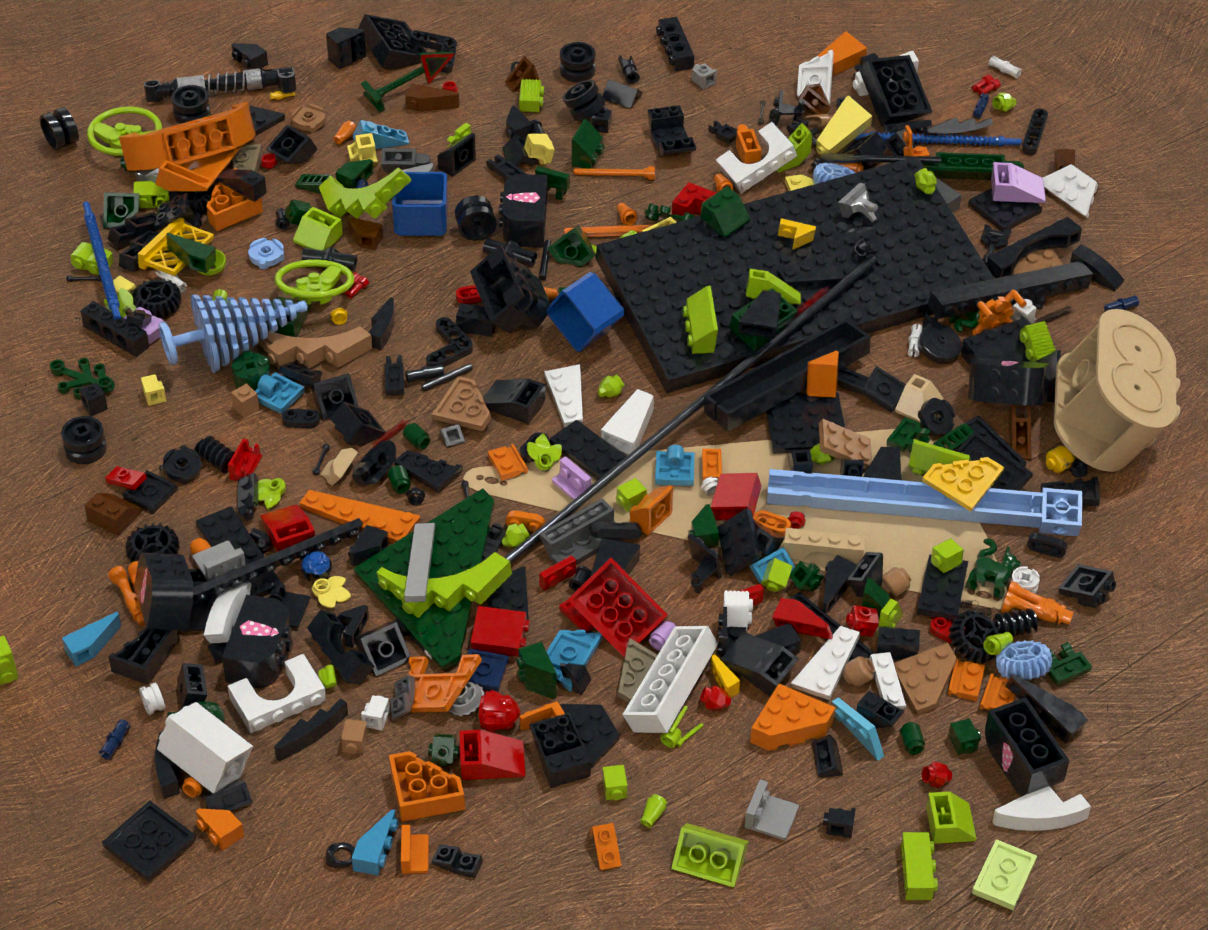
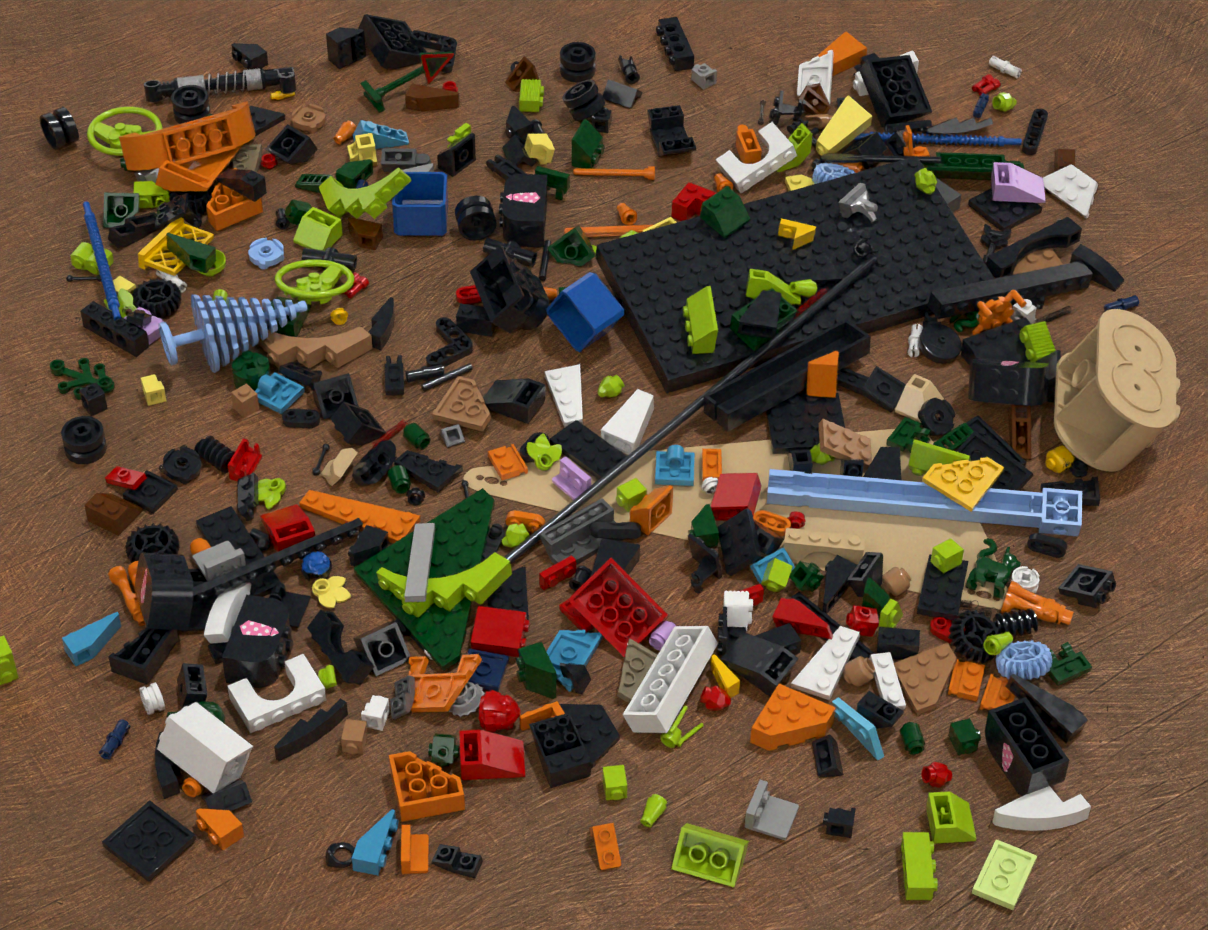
(129, 258): black slope -> none
(354, 623): black slope -> none
(654, 214): dark green plant -> none
(725, 133): black plate -> none
(805, 287): none -> lime cone

